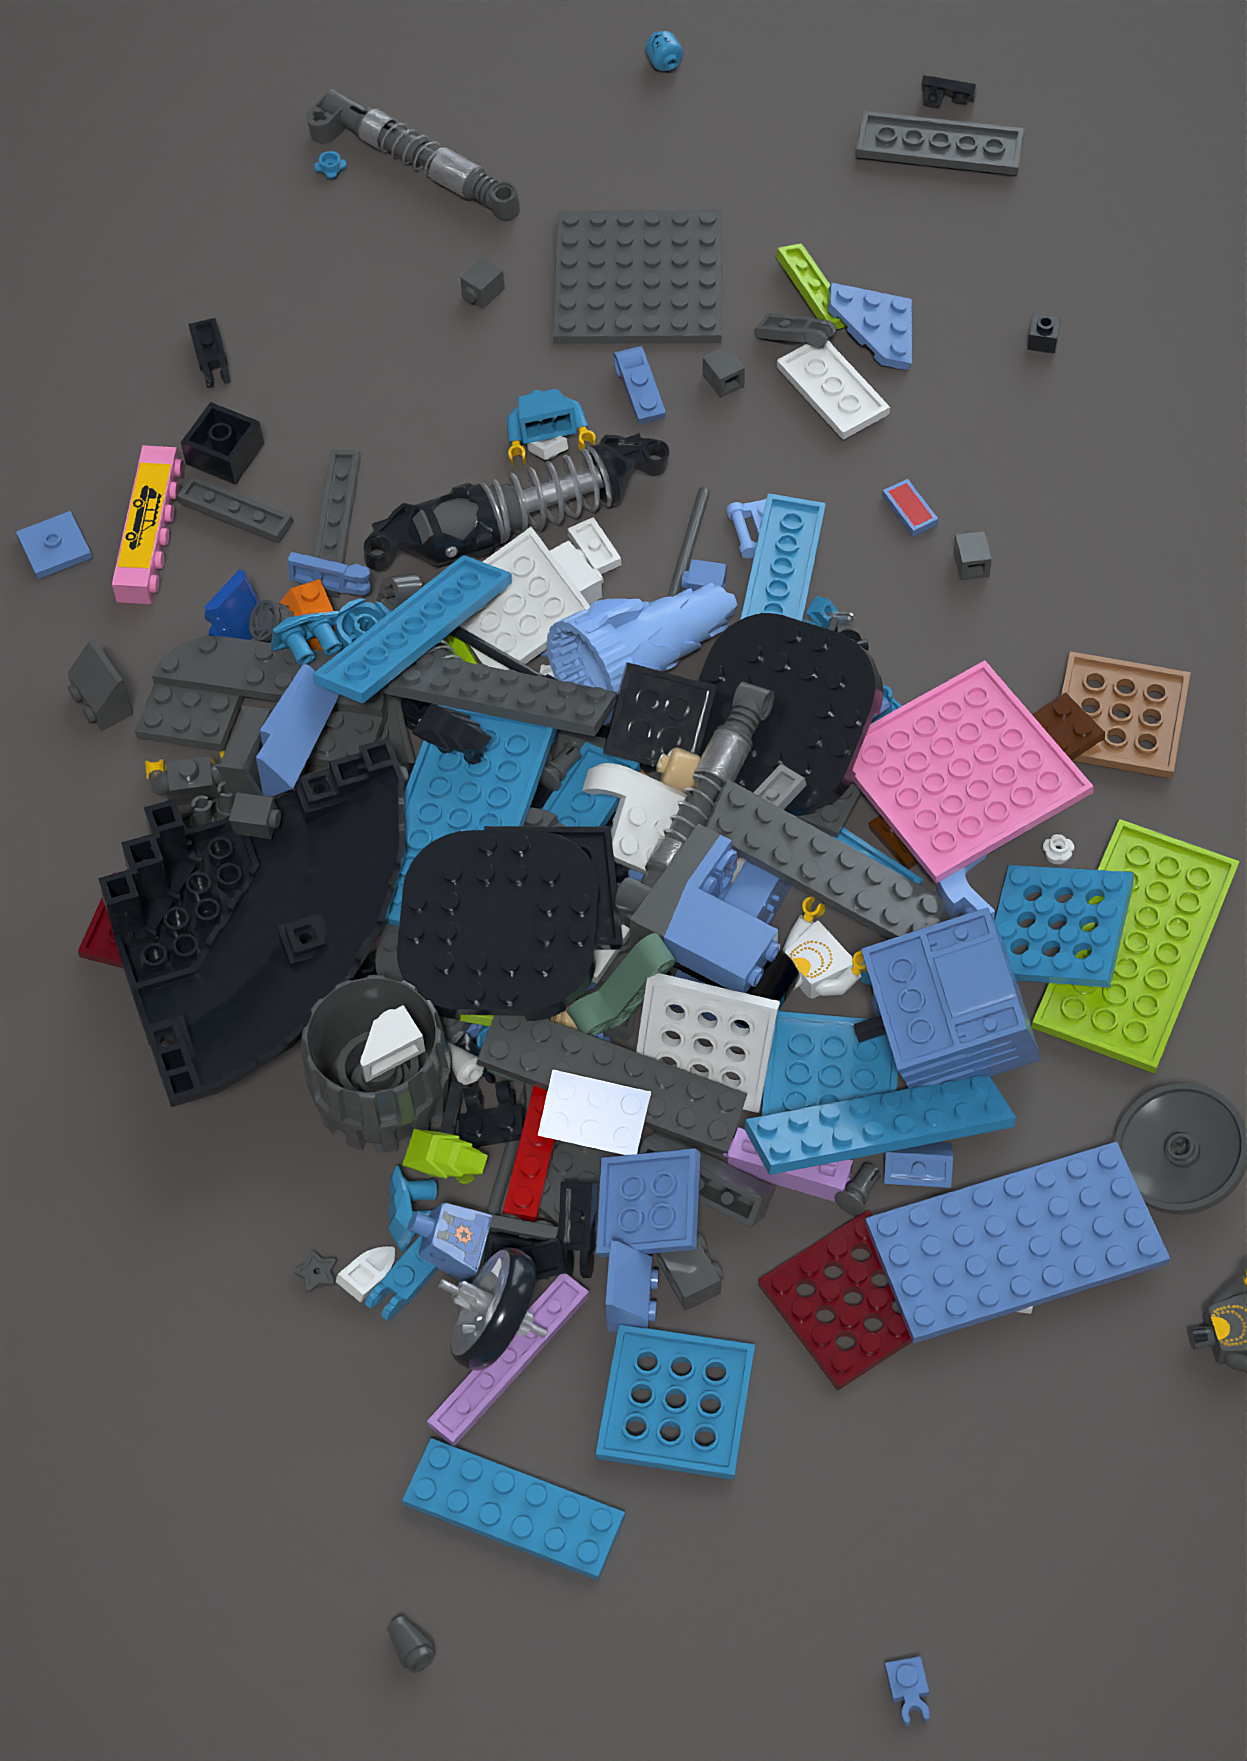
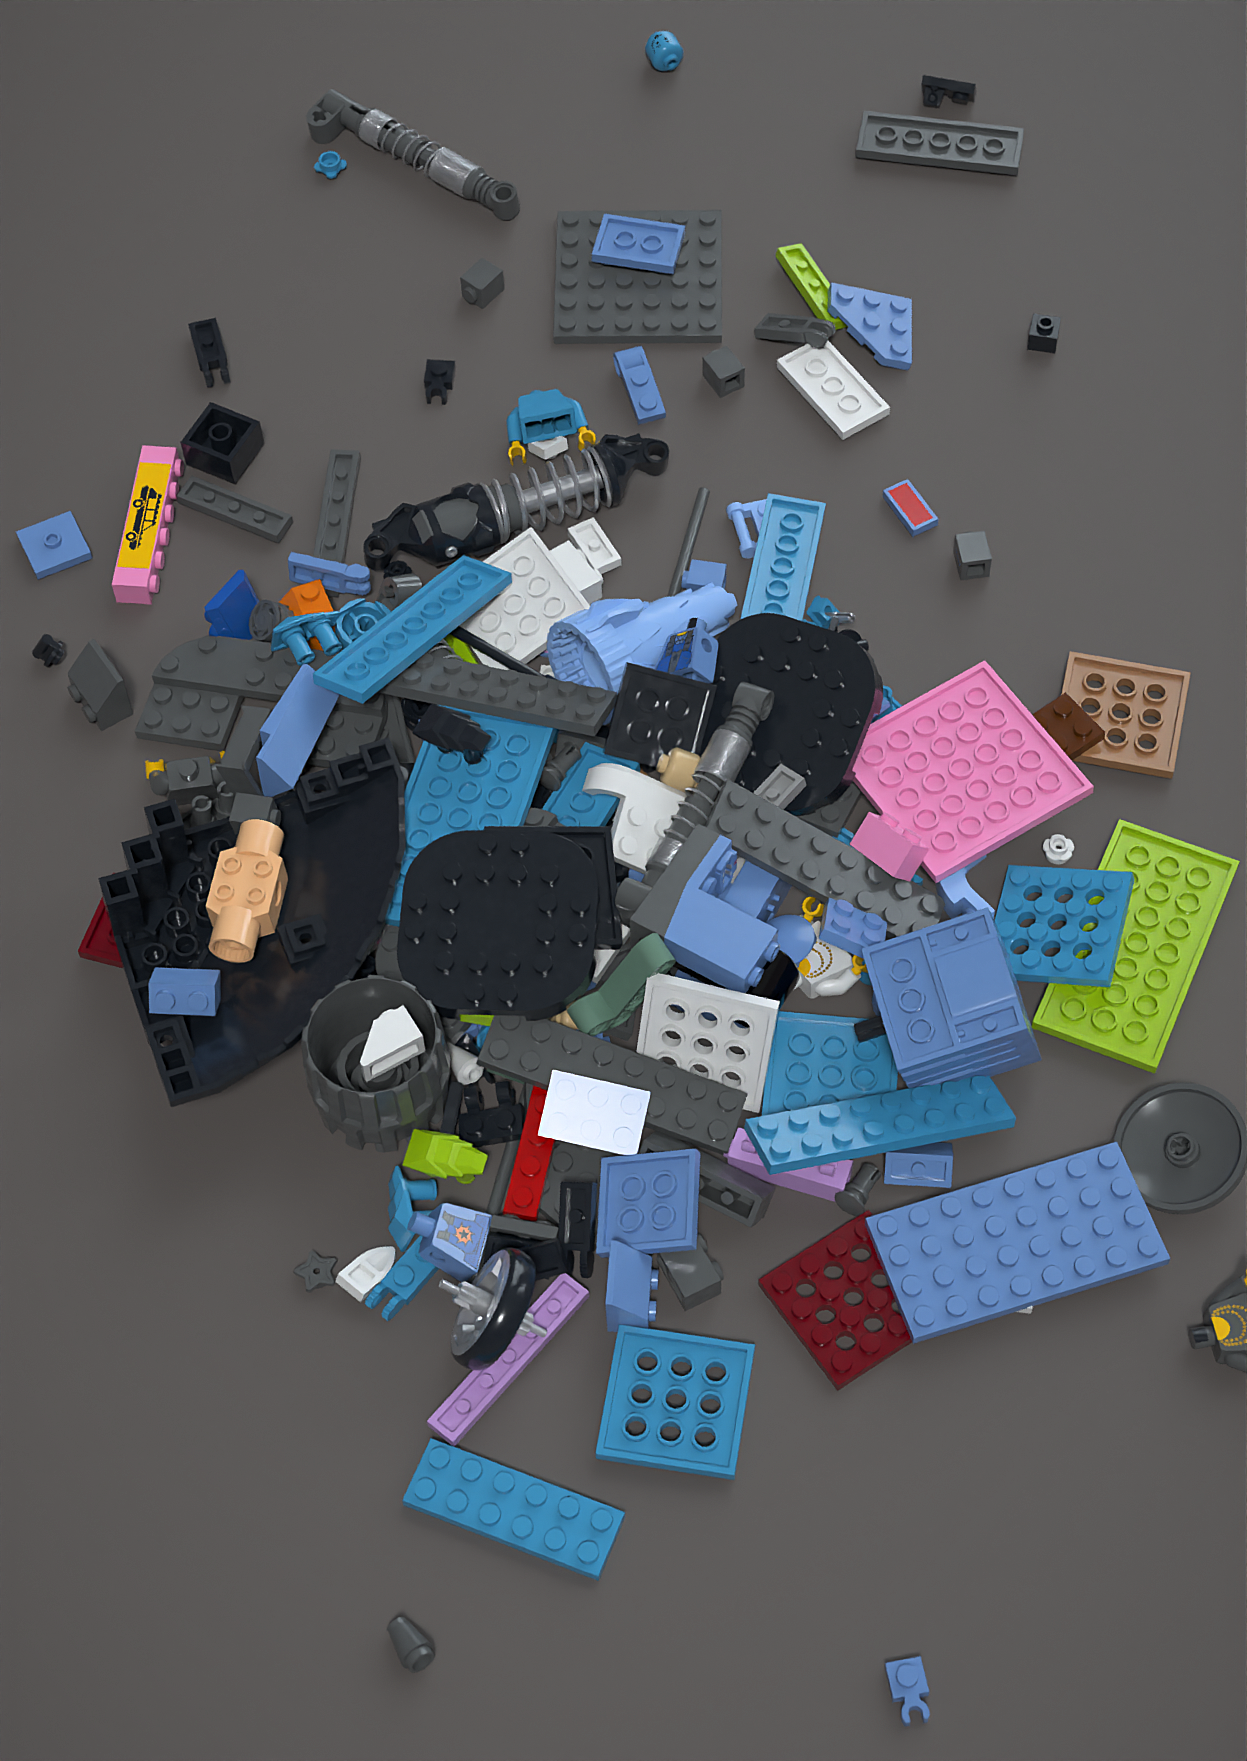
(48, 650): none -> black plate
(184, 991): none -> medium blue brick
(247, 891): none -> light nougat brick
(396, 566): none -> black plate
(438, 379): none -> black plate
(638, 243): none -> medium blue plate
(690, 653): none -> medium blue torso
(794, 936): none -> medium blue dish
(850, 927): none -> medium blue plate
(889, 845): none -> bright pink brick

